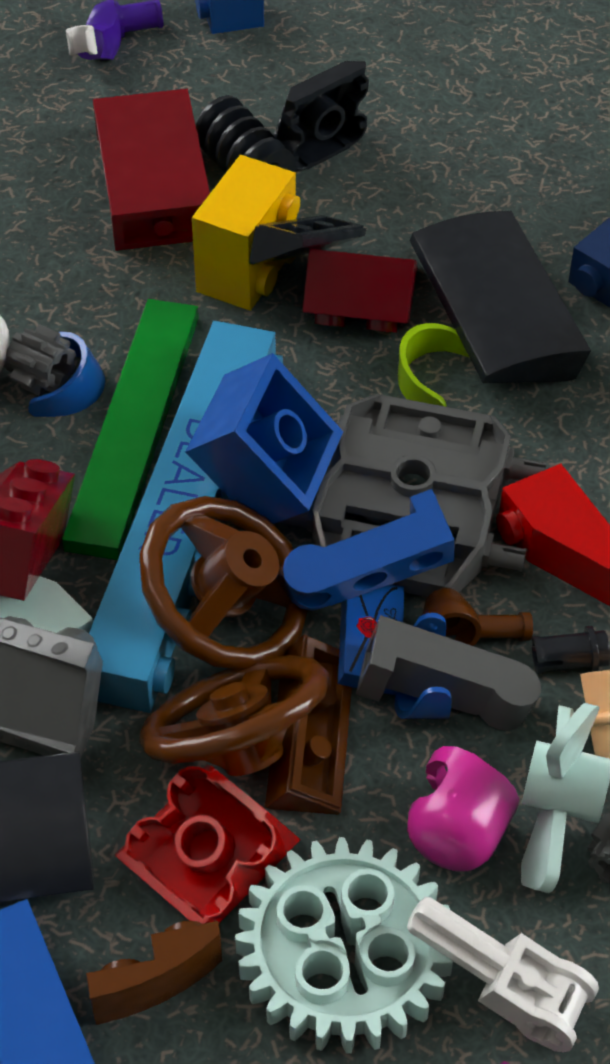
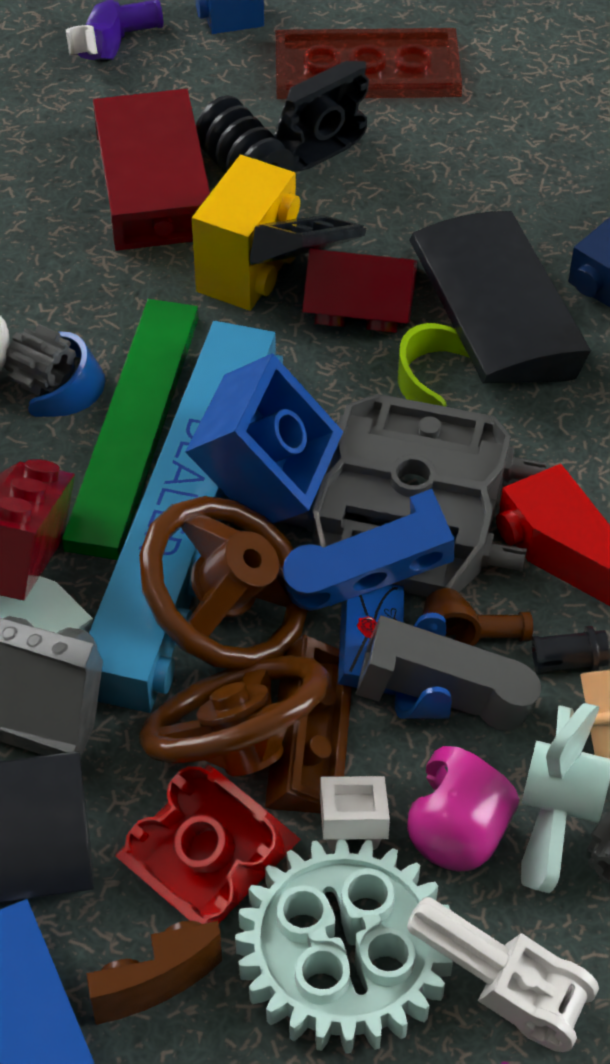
(354, 809): none -> white tile
(396, 59): none -> clear red tile

